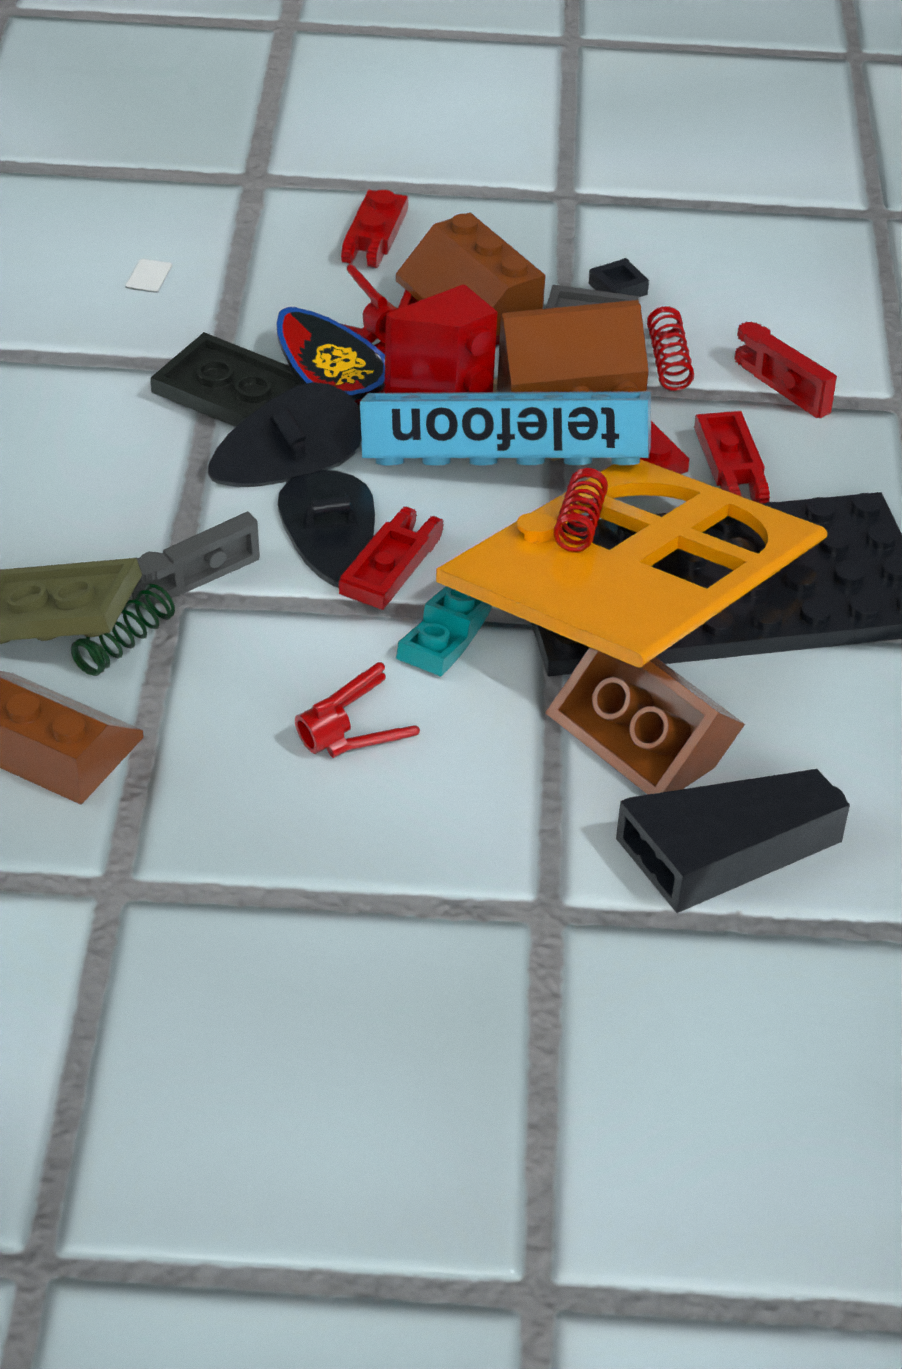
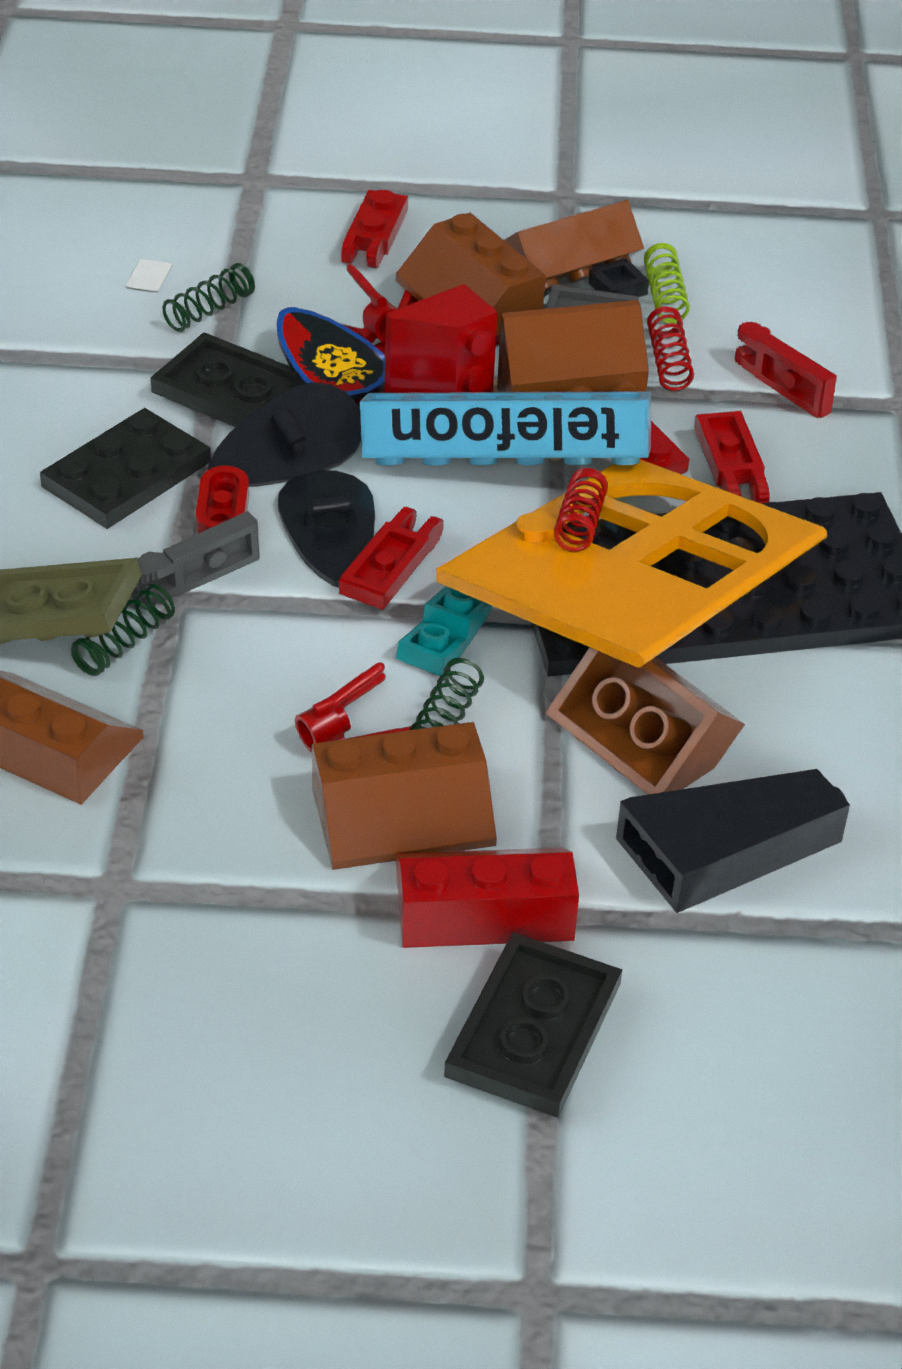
(125, 467): none -> pearl dark grey plate
(221, 496): none -> red plate
(233, 285): none -> dark green piece
(403, 794): none -> dark orange slope
(447, 674): none -> dark green piece
(486, 896): none -> red slope
(533, 1024): none -> pearl dark grey plate
(580, 242): none -> dark orange slope
(664, 272): none -> lime piece

